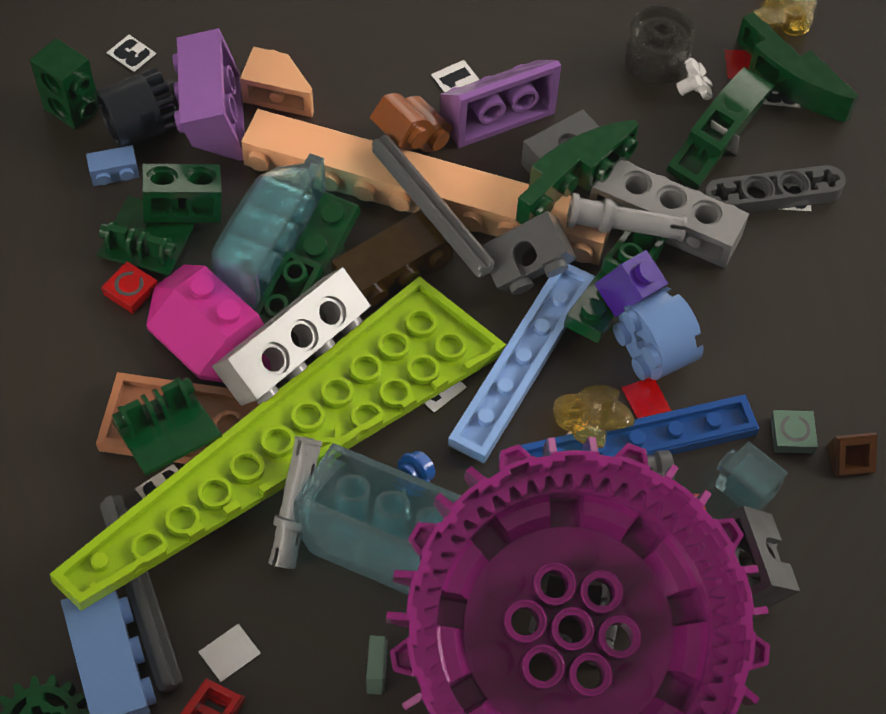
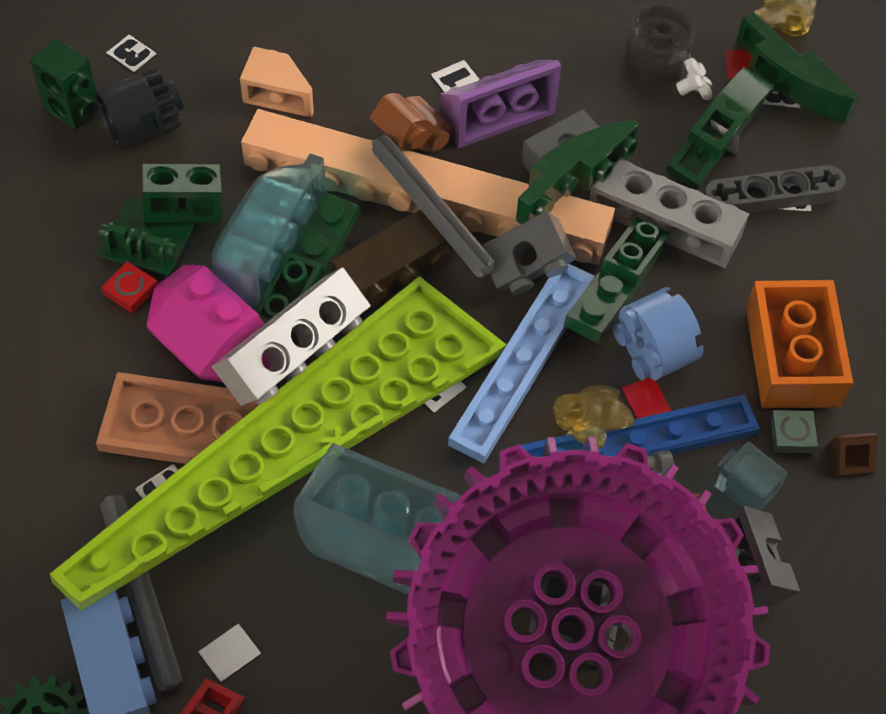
(112, 165): medium blue piece -> none
(165, 426): dark green hinge -> none
(209, 94): medium lavender slope -> none
(302, 466): light grey pin -> none
(377, 665): sand green tile -> none
(418, 465): blue plate -> none
(608, 216): light grey pin -> none
(630, 282): dark purple brick -> none
(798, 344): none -> orange brick

